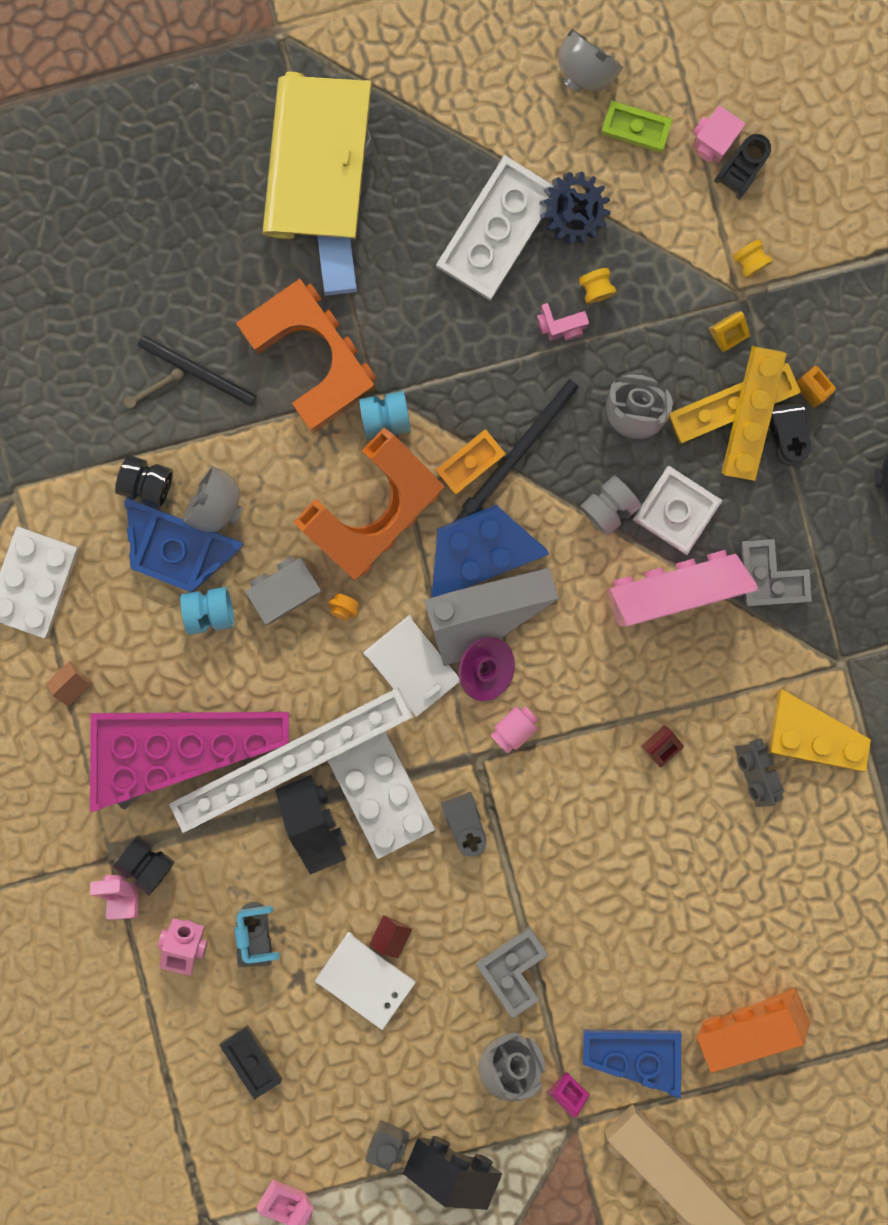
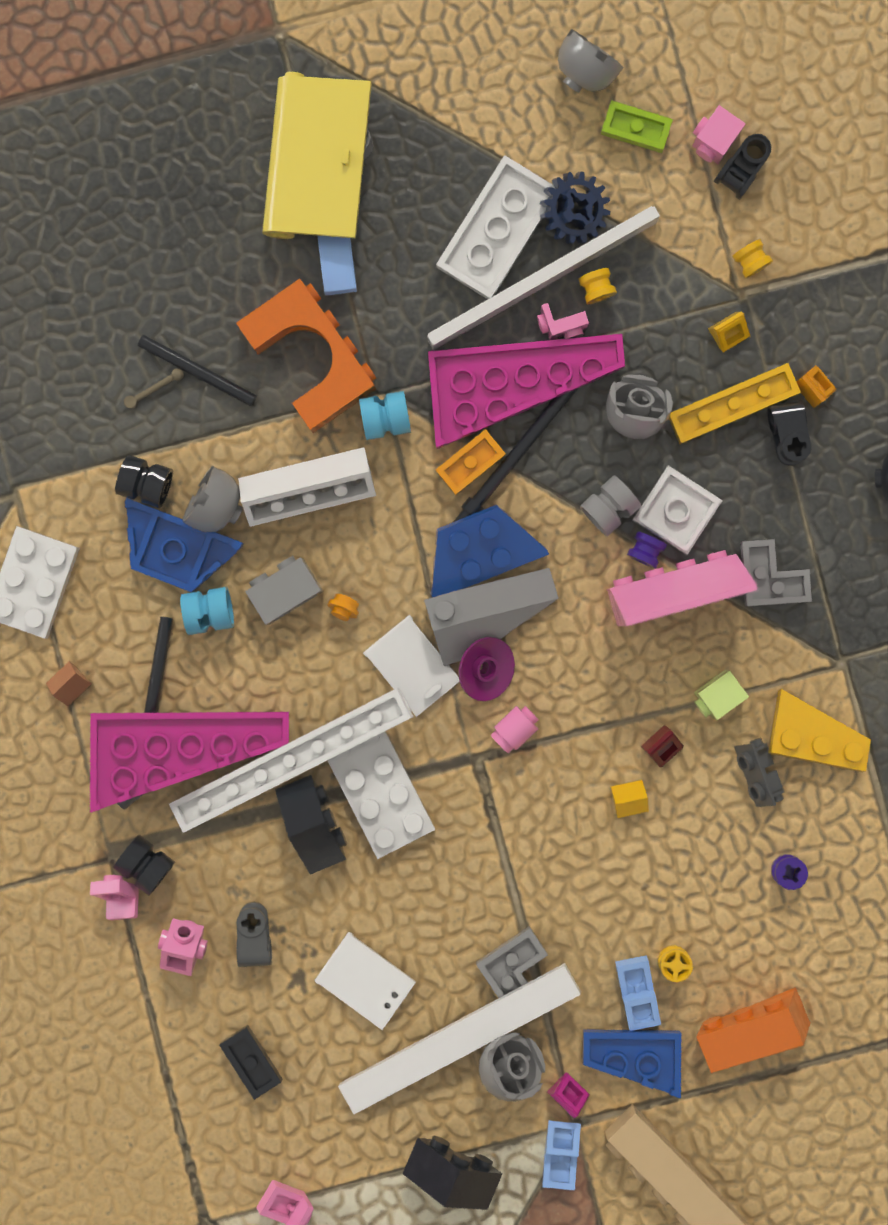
(158, 665): none -> black bar
(242, 937): medium azure piece -> none
(306, 487): none -> white brick
(387, 1145): dark grey brick -> none
(390, 937): dark red slope -> none
(411, 491): orange arch -> none
(459, 1038): none -> white tile
(462, 819): dark grey piece -> none
(495, 382): none -> dark pink wing
(543, 277): none -> white tile
(561, 1155): none -> light blue slope
(630, 798): none -> yellow slope
(638, 993): none -> light blue slope
(646, 549): none -> dark purple wheel
(675, 970): none -> yellow wheel
(720, 695): none -> yellowish green brick
(753, 413): yellow plate -> none
(785, 866): none -> dark purple wheel

